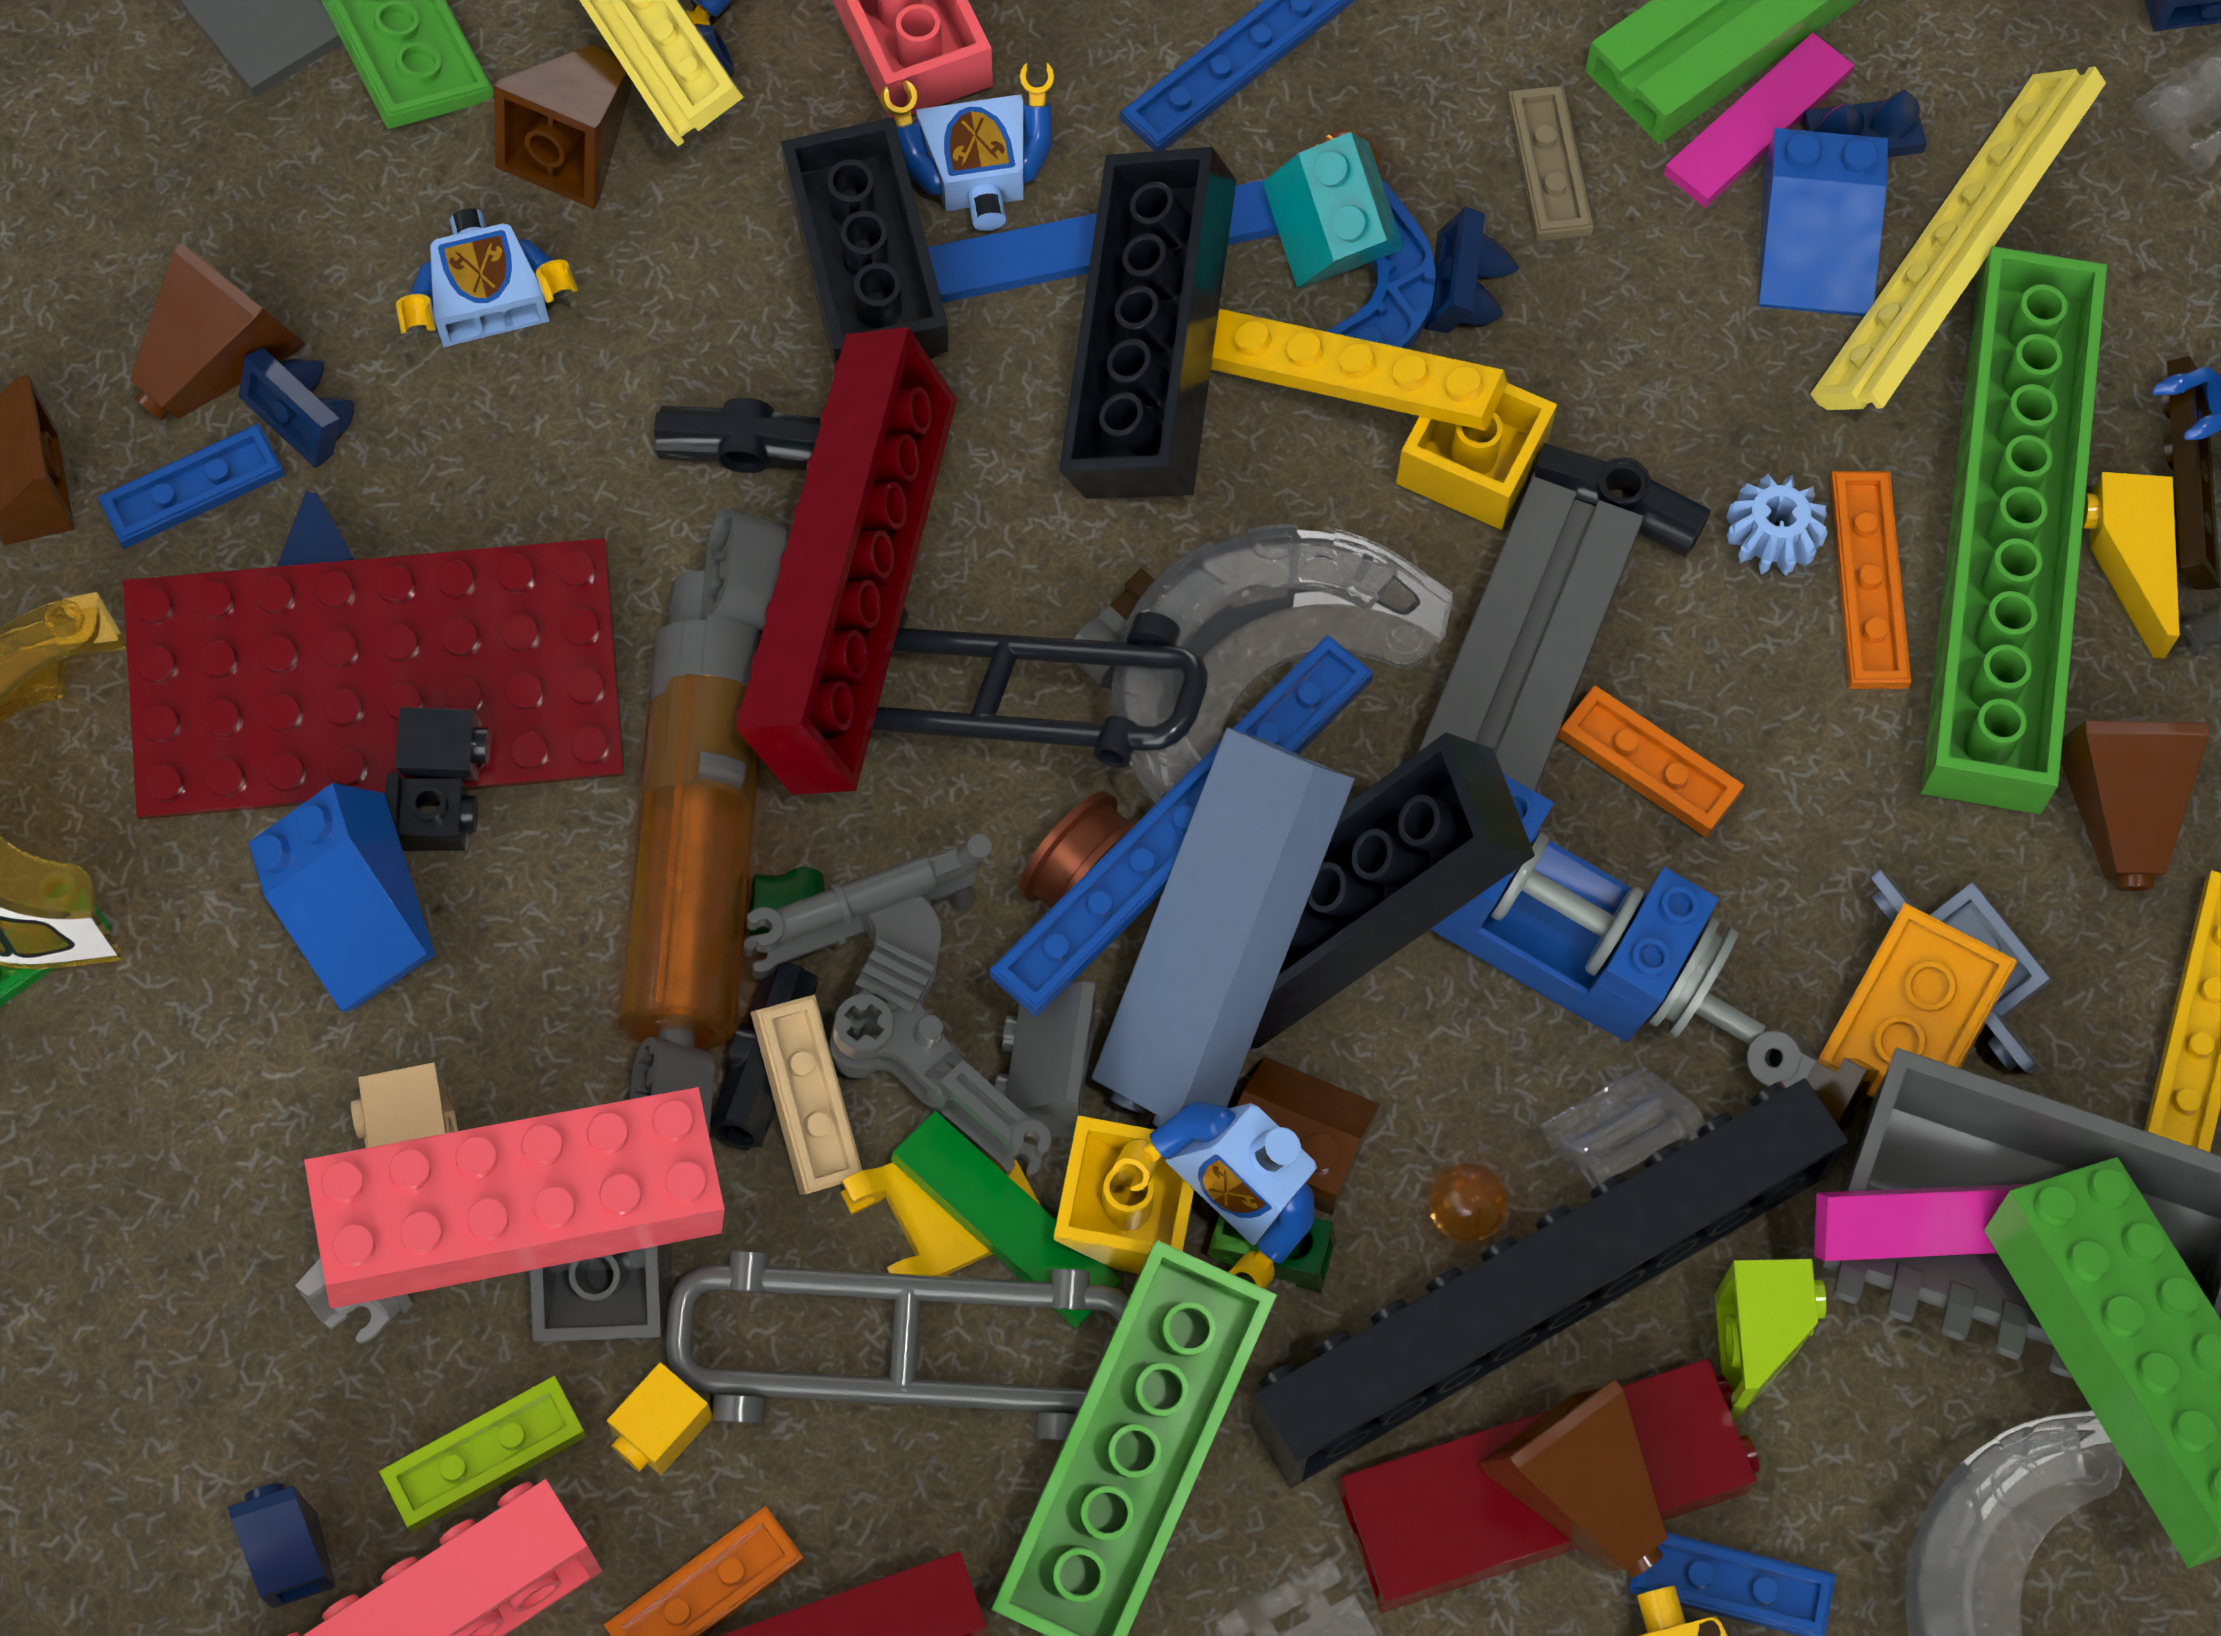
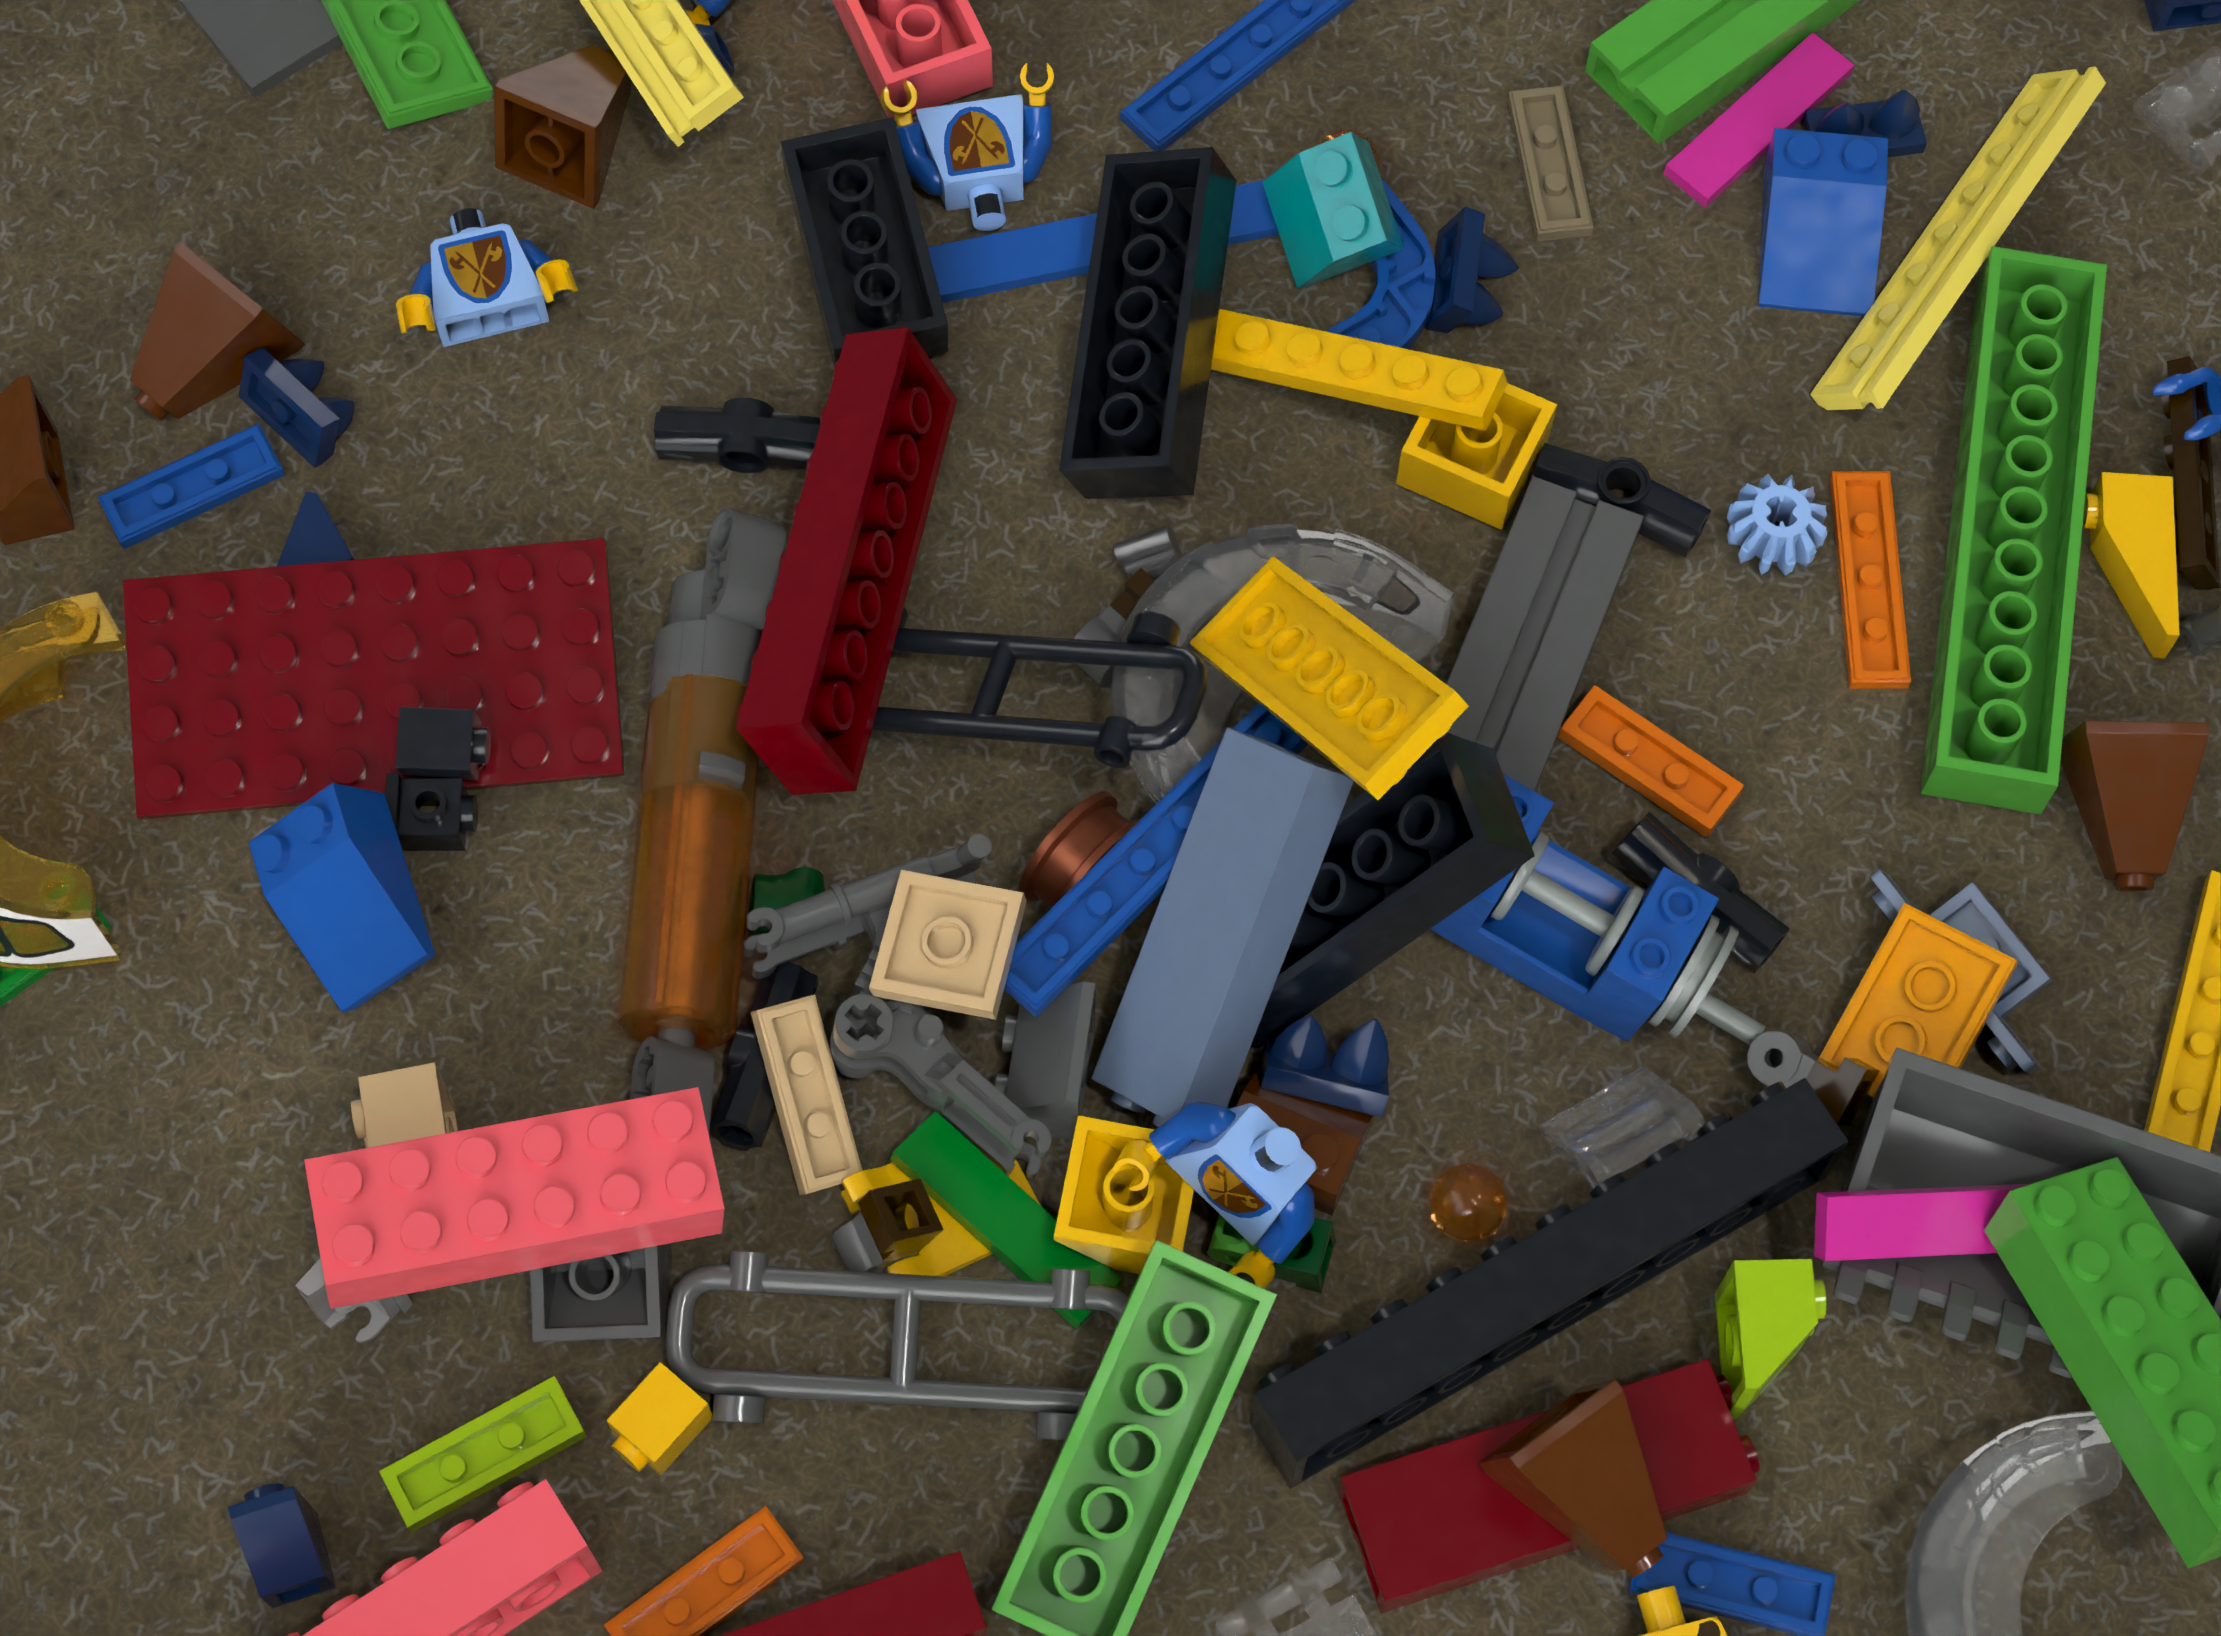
(880, 1232): none -> dark brown leg
(948, 944): none -> tan plate
(1150, 551): none -> flat silver plate
(1329, 677): none -> yellow plate
(1349, 1079): none -> dark blue tile
(1654, 846): none -> black piece

